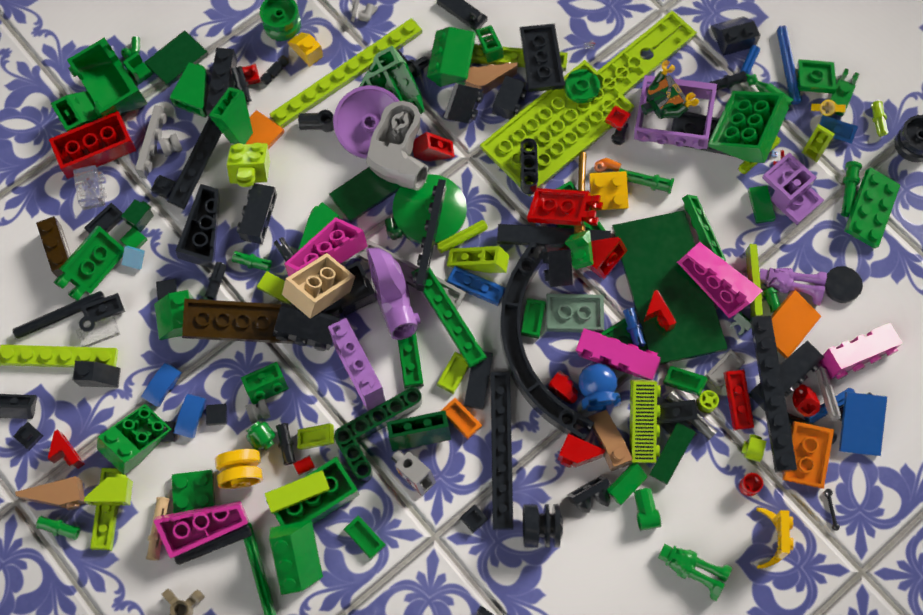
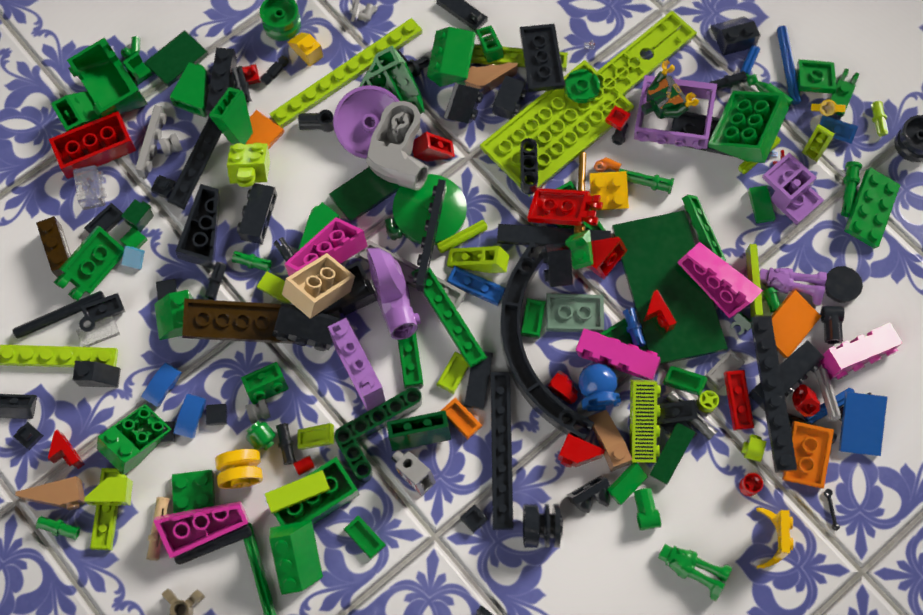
(832, 318): none -> black piece

